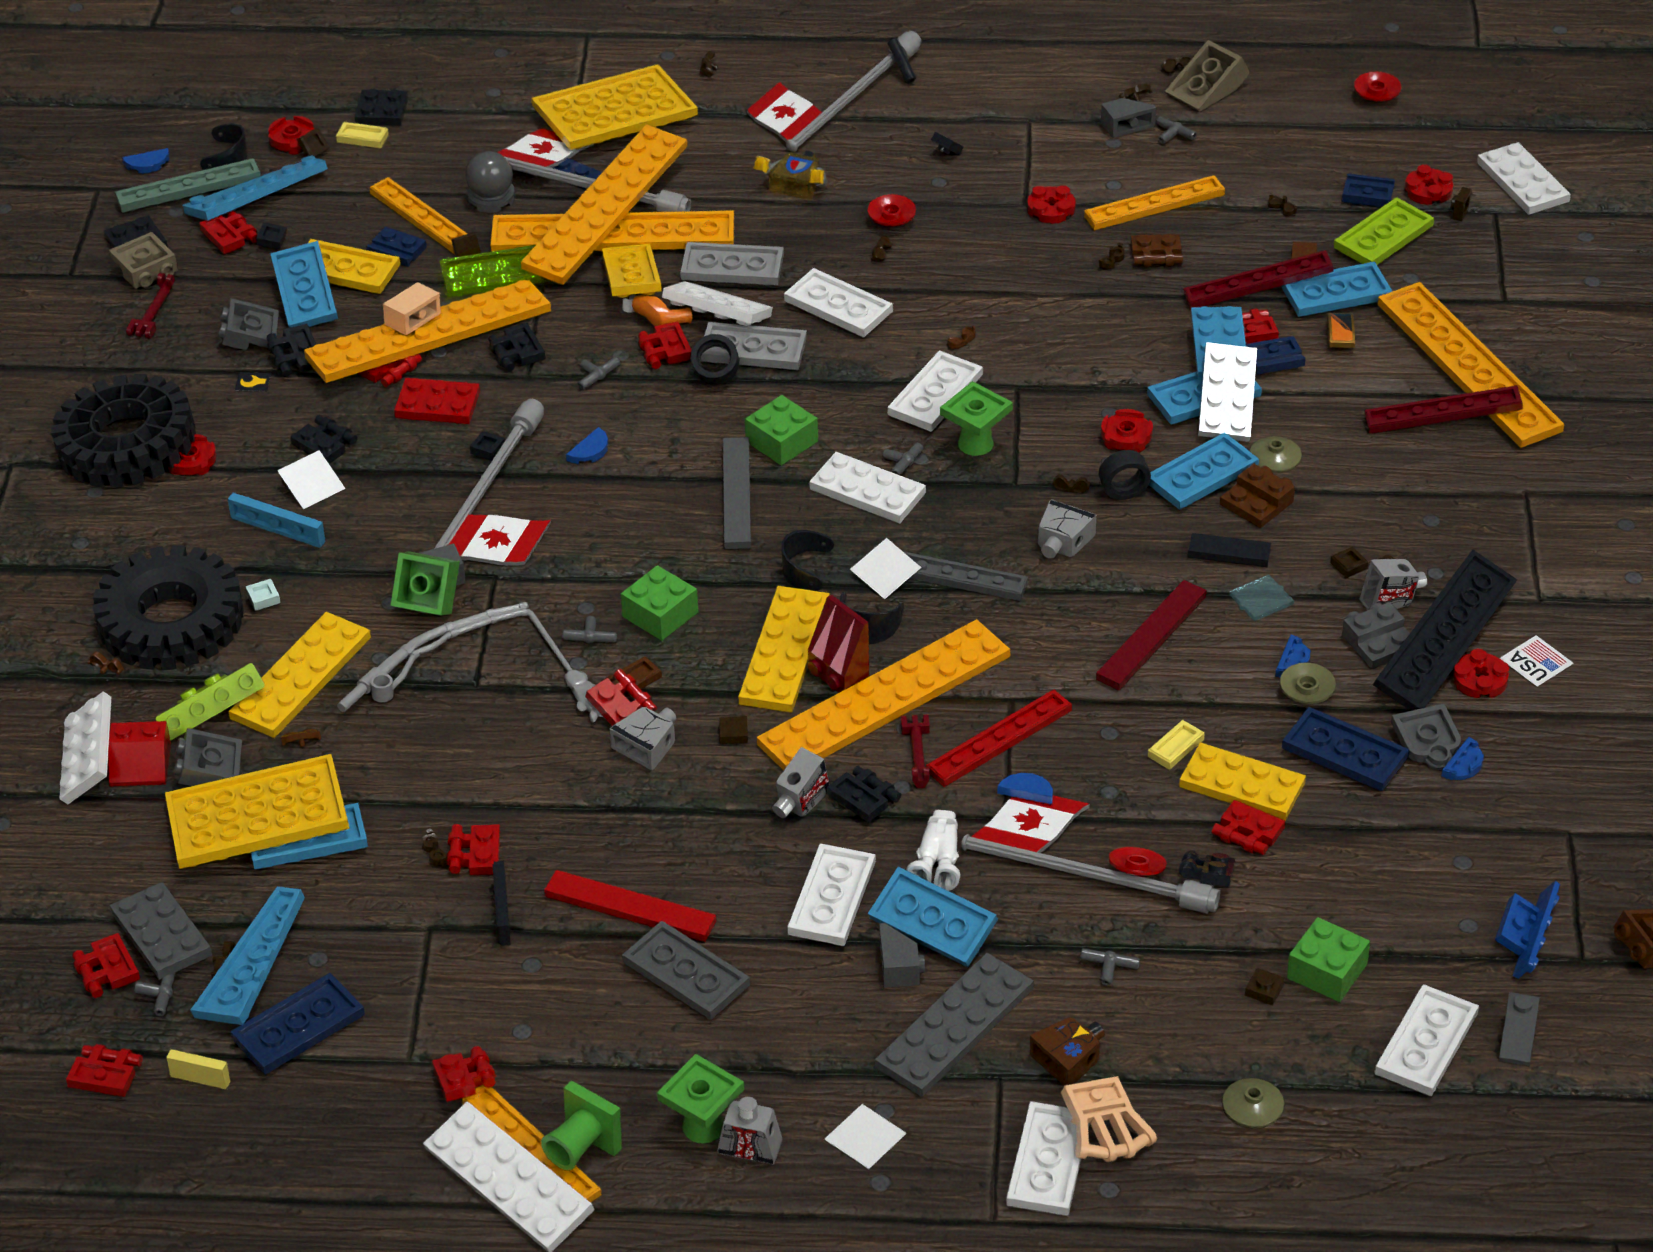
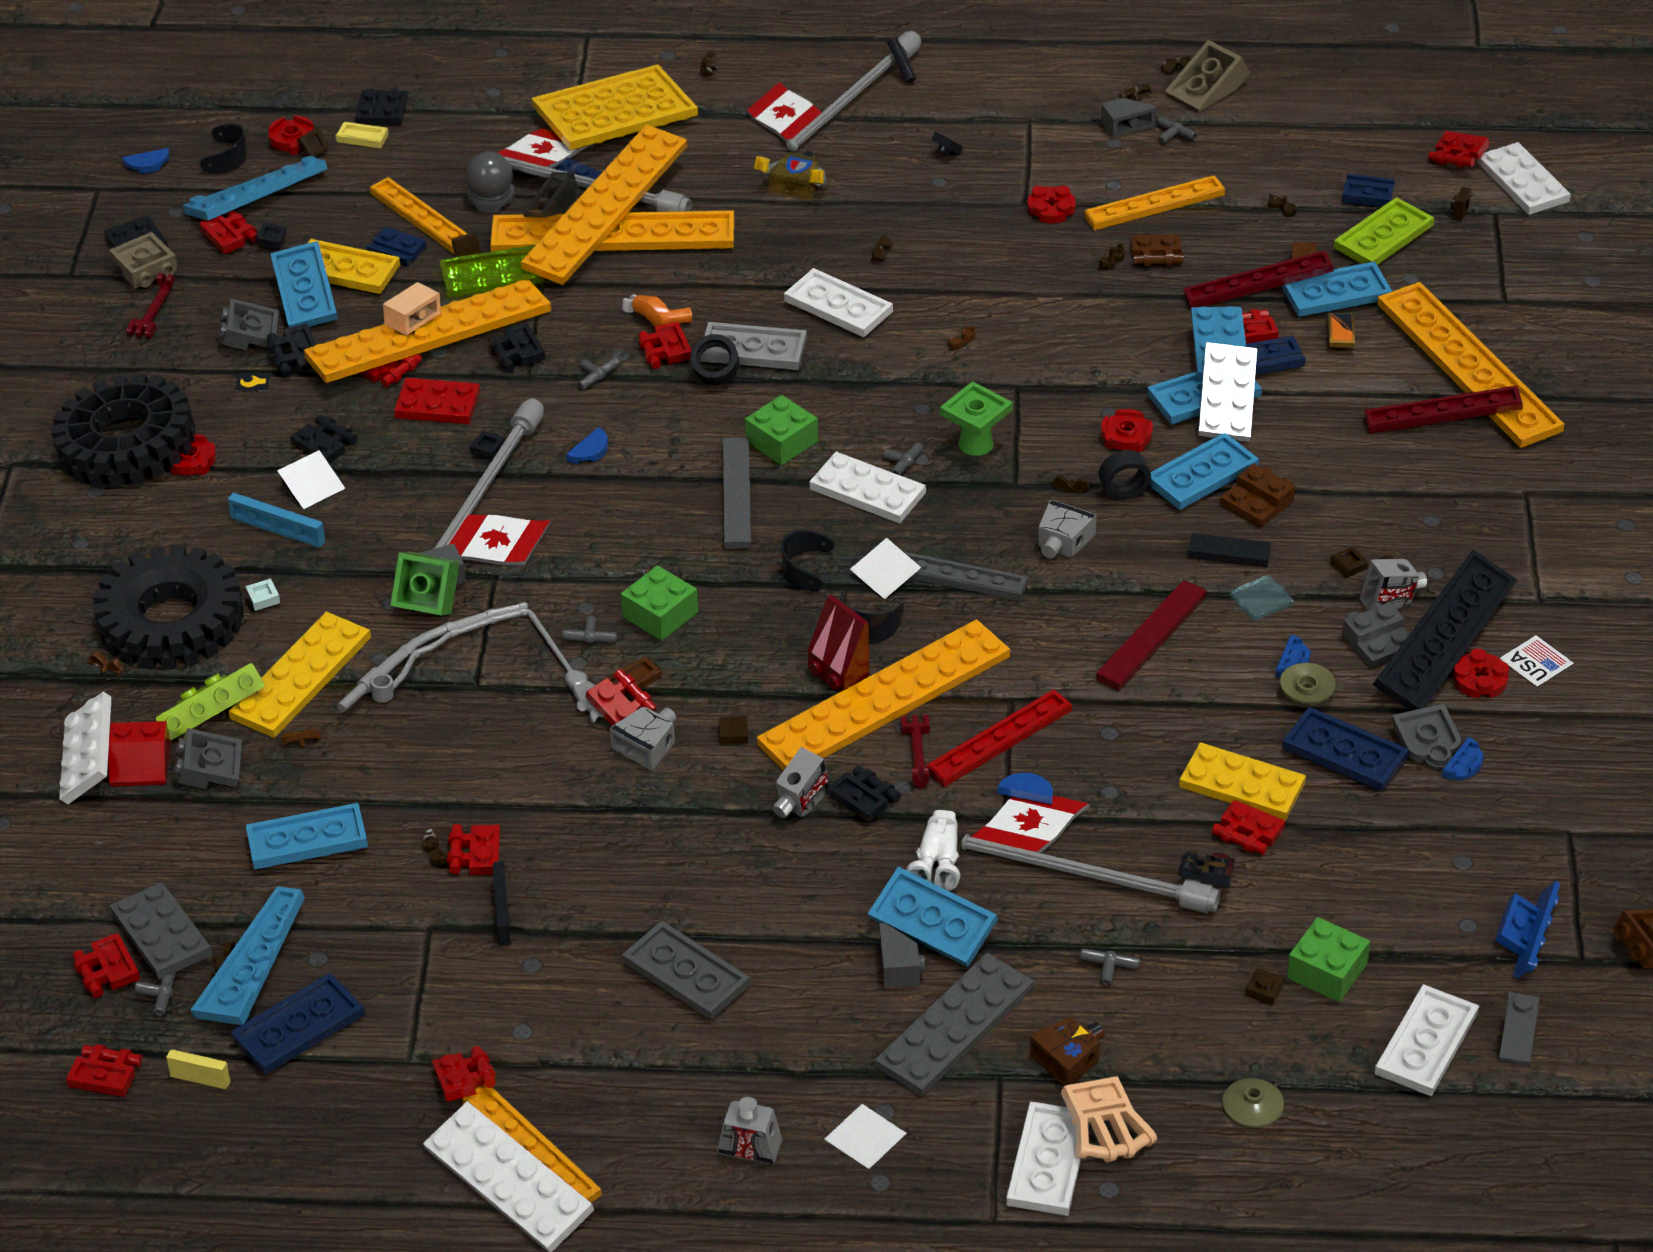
(187, 185): sand green plate -> none
(256, 811): yellow plate -> none
(555, 196): none -> clear smoke slope
(587, 1122): bright green plant -> none
(629, 905): red tile -> none
(631, 270): yellow plate -> none
(701, 1095): bright green plant -> none
(717, 302): white plate -> none
(732, 263): light grey plate -> none
(782, 650): yellow plate -> none
(831, 894): white plate -> none
(891, 210): red dish -> none
(932, 388): white plate -> none
(1137, 861): red dish -> none
(1176, 744): light yellow tile -> none
(1277, 453): olive dish -> none
(1377, 86): red dish -> none
(1439, 184): red plate -> none
(1459, 149): none -> red plate

